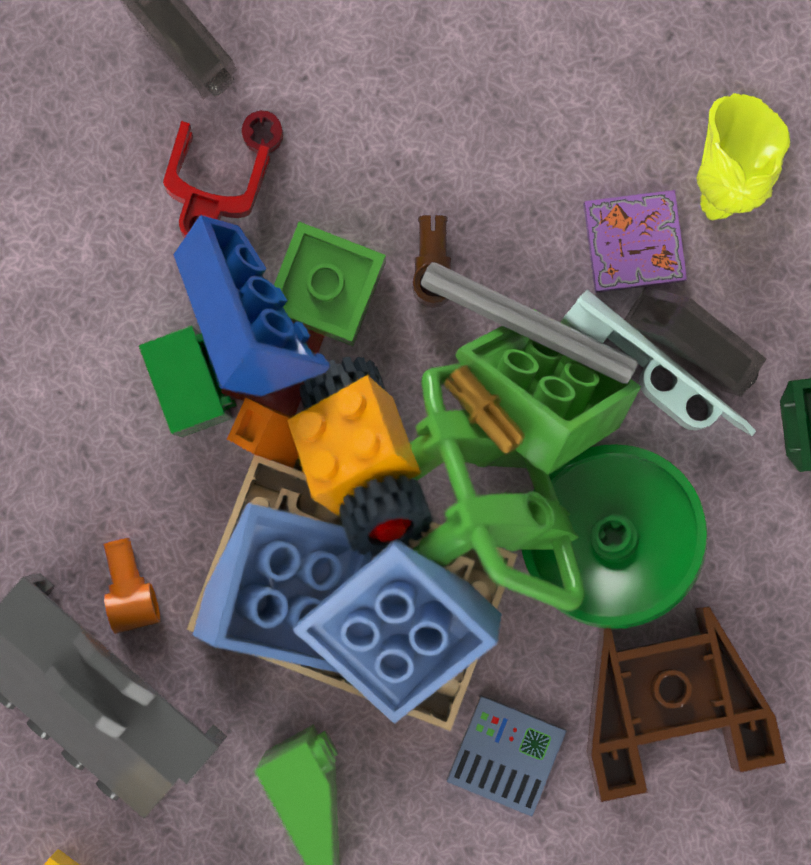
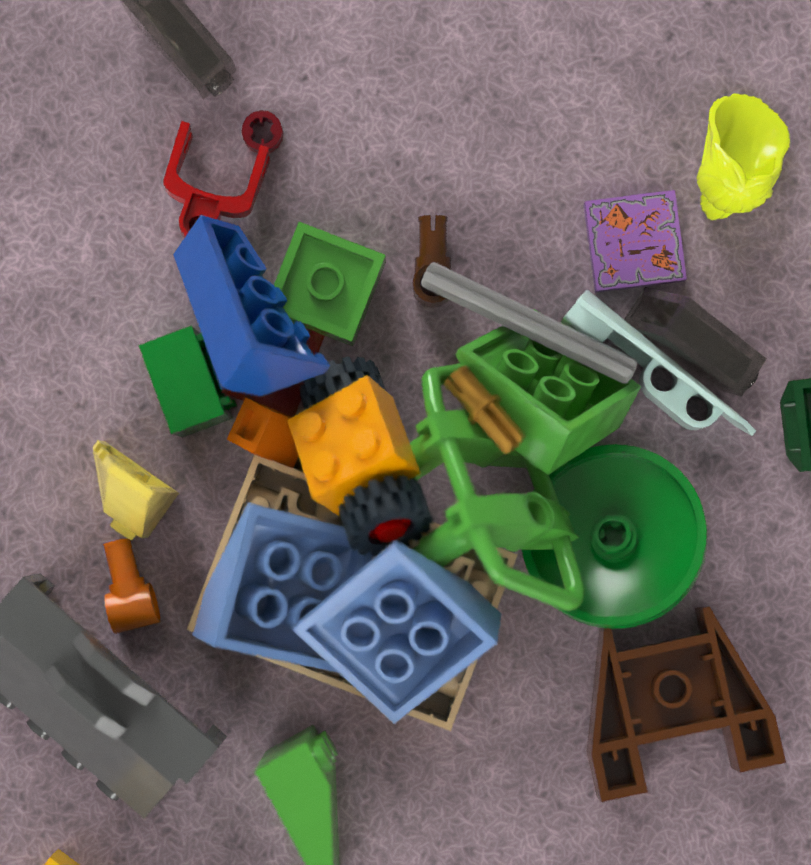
(130, 492): none -> light yellow wedge
(506, 755): sand blue tile -> none

